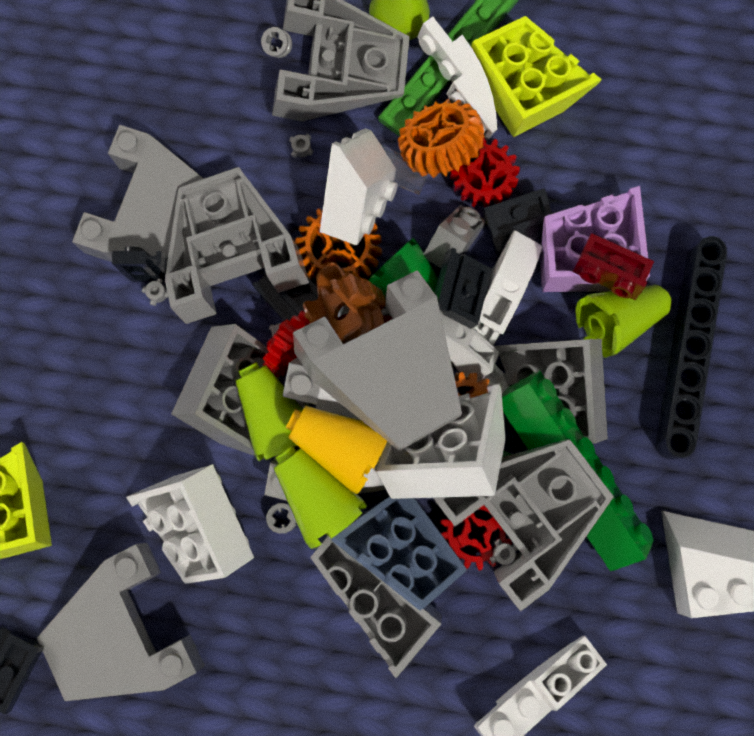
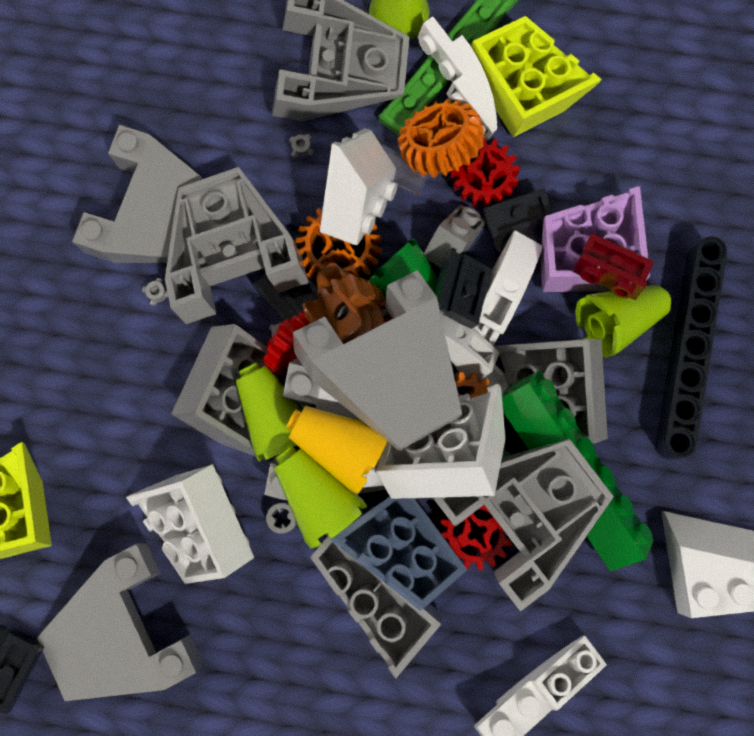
(138, 264): black plate -> none
(283, 36): light grey bush -> none
(503, 553): light grey piece -> none

